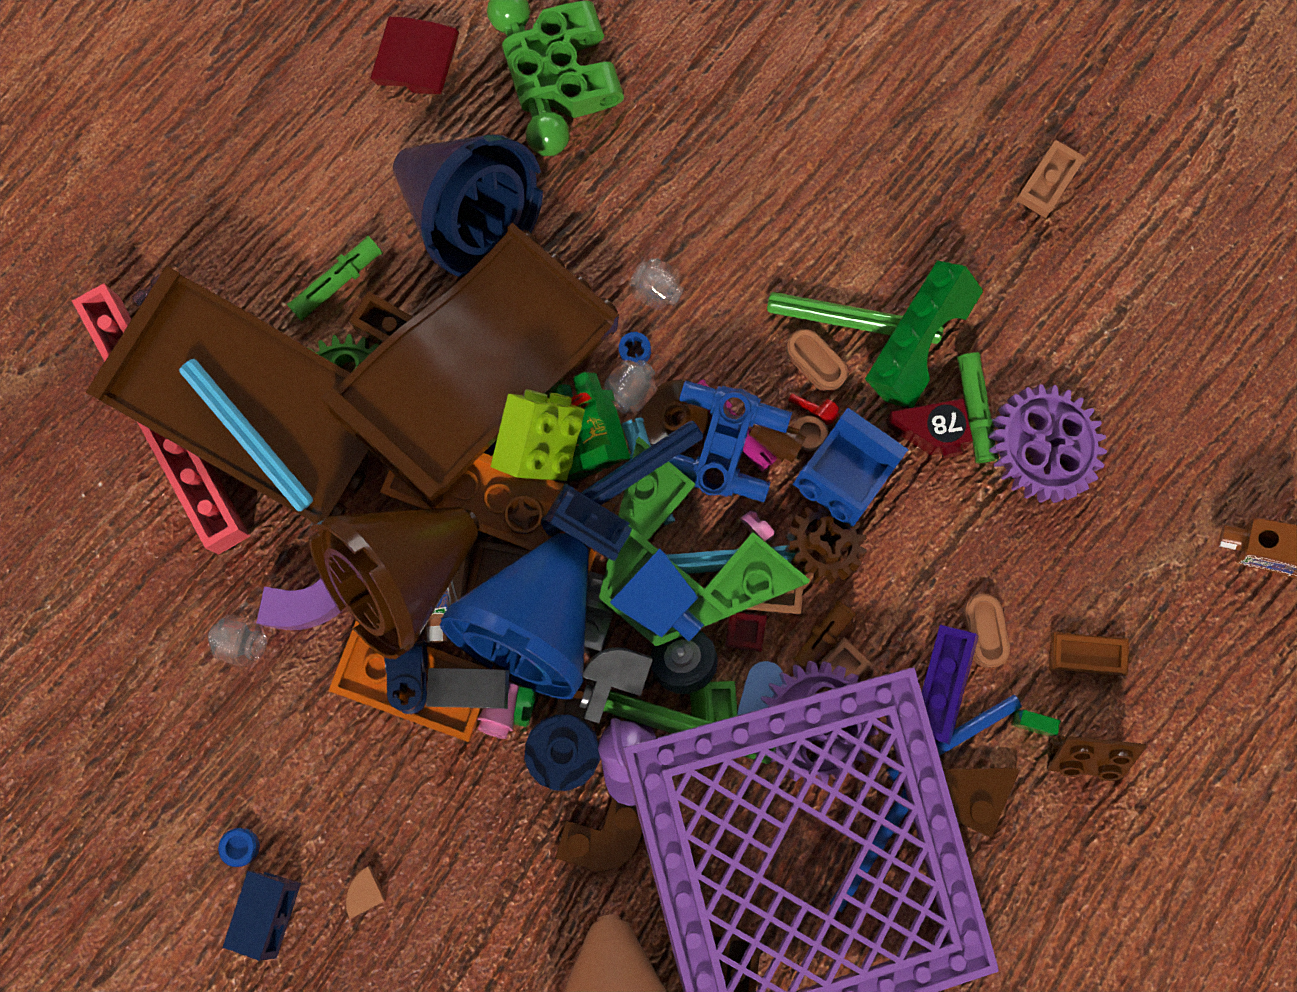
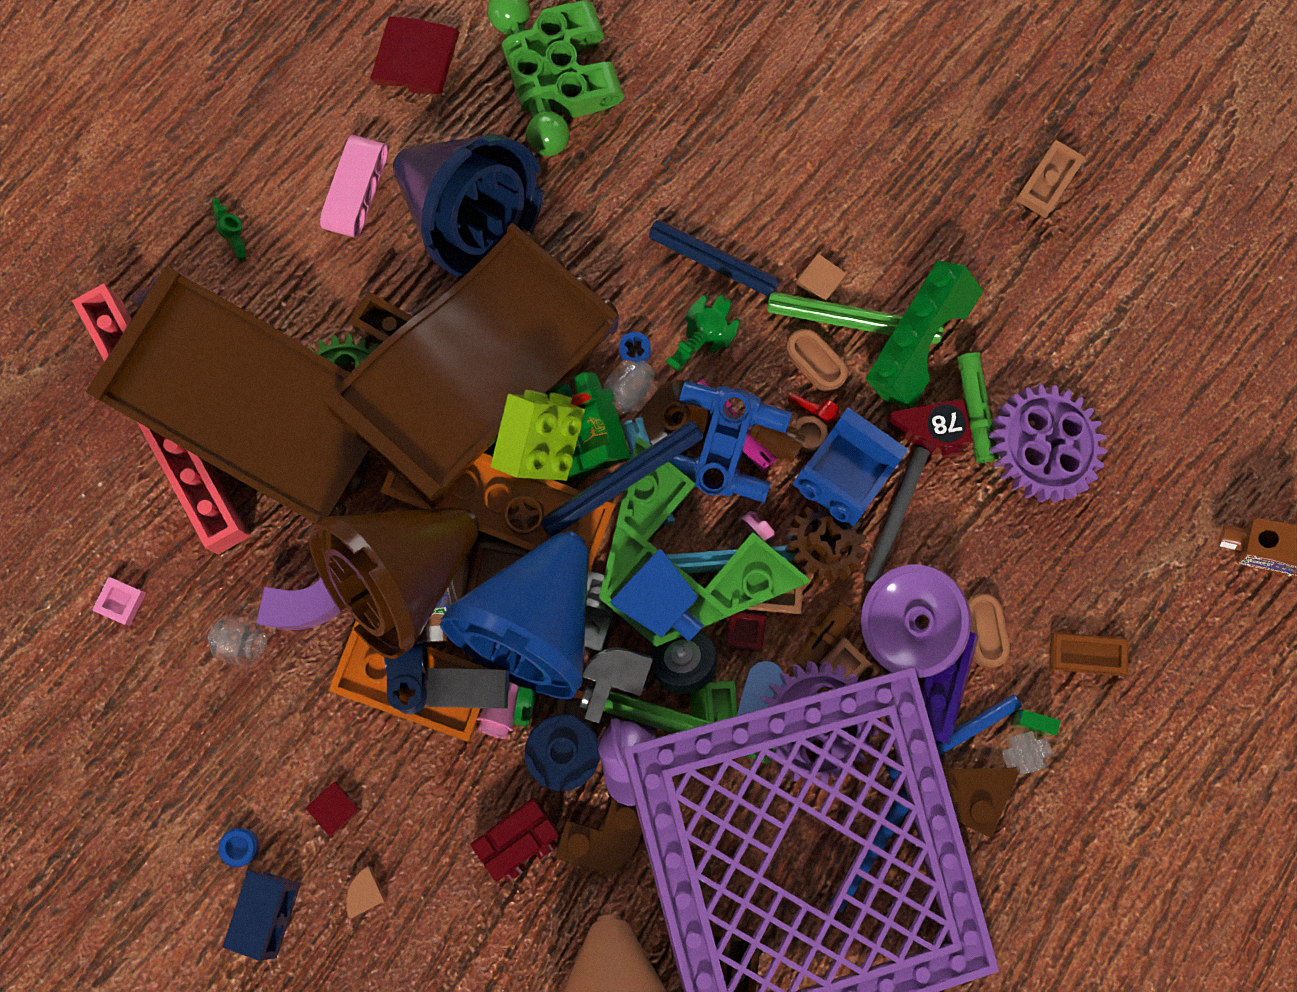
(119, 601): none -> bright pink tile
(229, 227): none -> green piece
(246, 434): medium azure axle -> none
(333, 809): none -> dark red tile
(334, 278): bright green pin -> none
(354, 186): none -> bright pink beam
(515, 840): none -> dark red brick
(588, 522): dark blue hinge -> none
(656, 284): clear head -> none
(710, 326): none -> green piece
(713, 258): none -> dark blue axle
(821, 278): none -> nougat tile
(893, 620): none -> medium lavender dish
(896, 515): none -> dark grey bar
(1027, 752): none -> clear gear
(1093, 757): reddish brown hinge -> none

